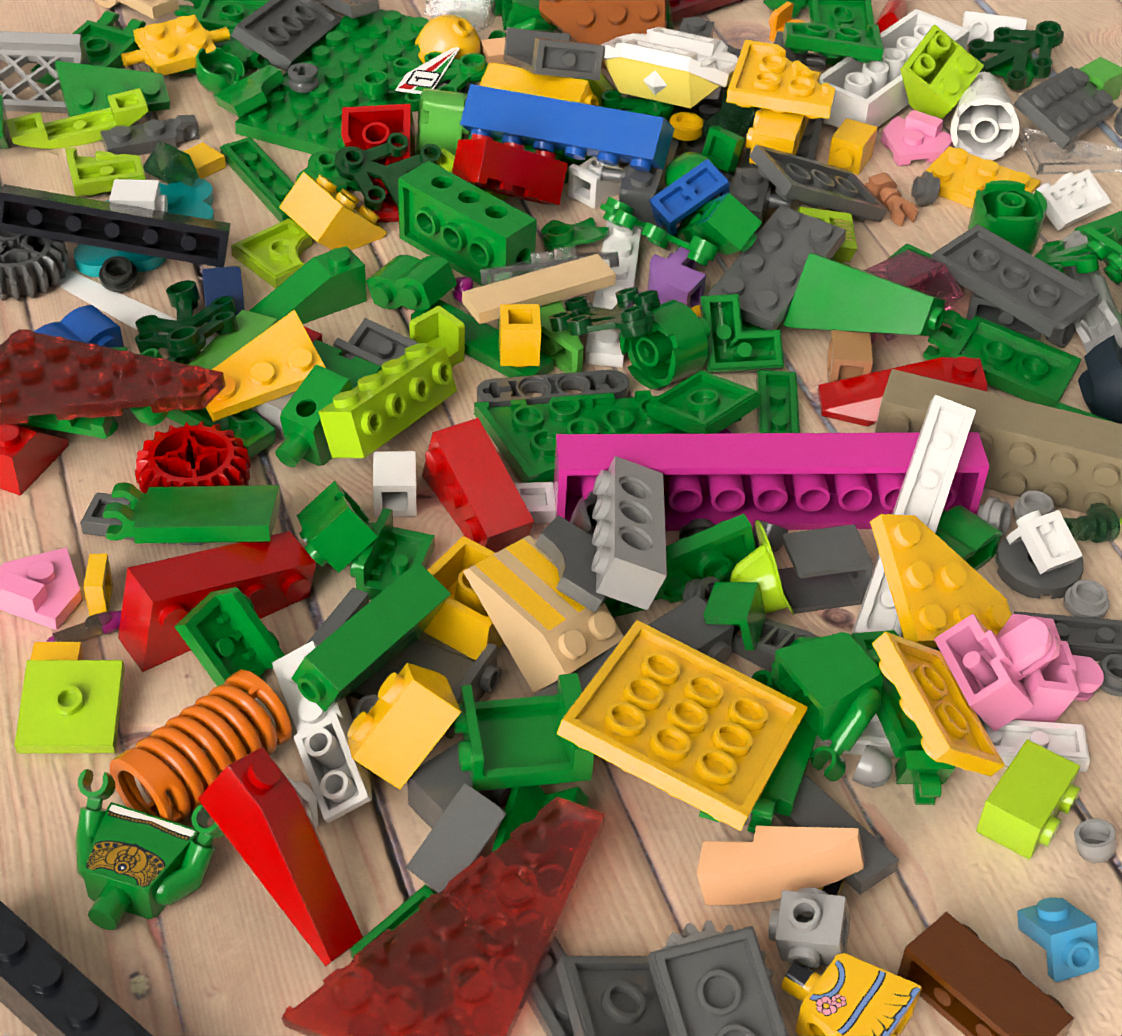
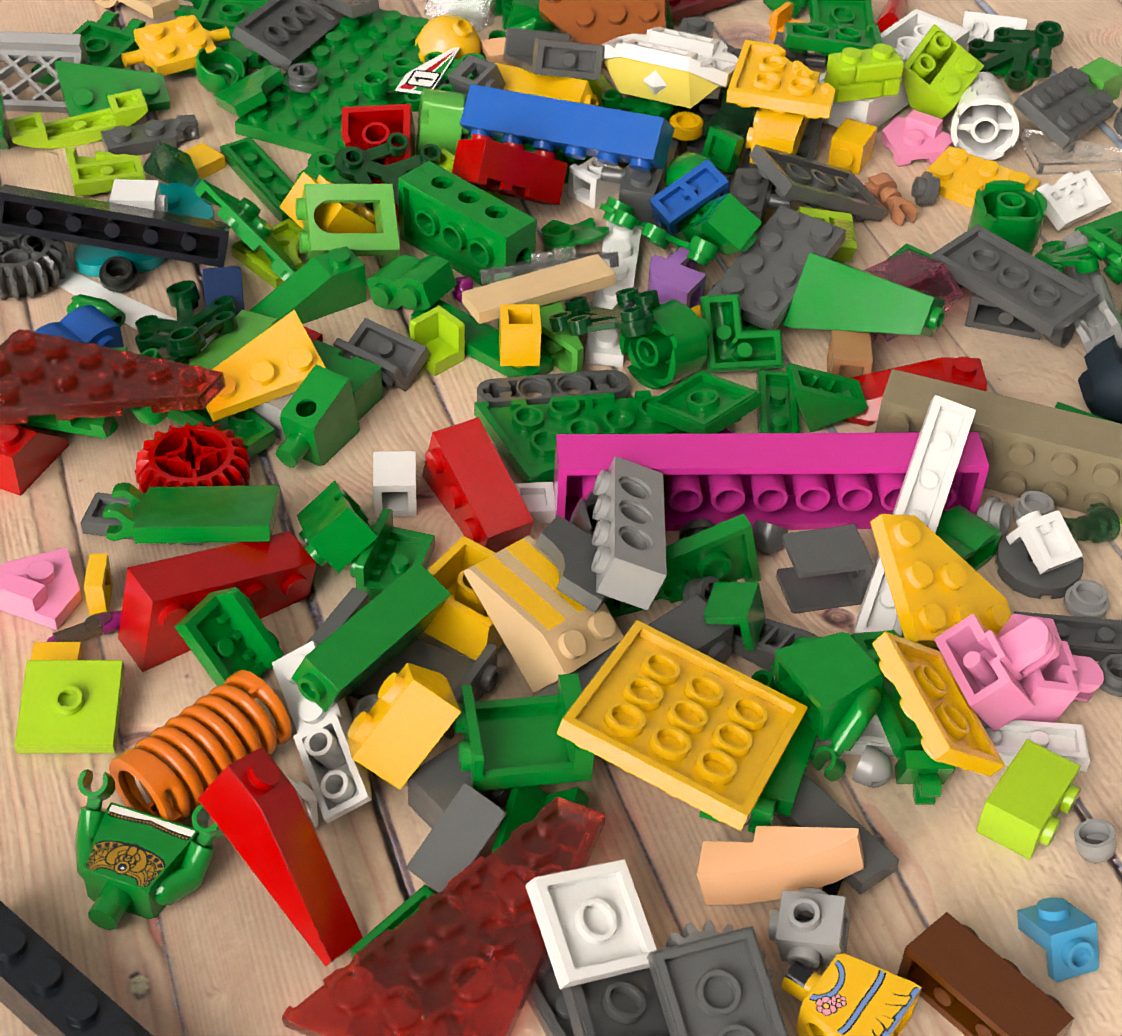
(103, 305): none -> green arm
(248, 225): none -> green wing
(316, 241): none -> bright green panel
(387, 401): lime brick -> none
(483, 71): none -> dark grey brick
(591, 922): none -> white plate
(762, 568): lime piece -> none
(824, 396): none -> green slope
(864, 73): none -> lime brick
(1008, 358): green tile -> none

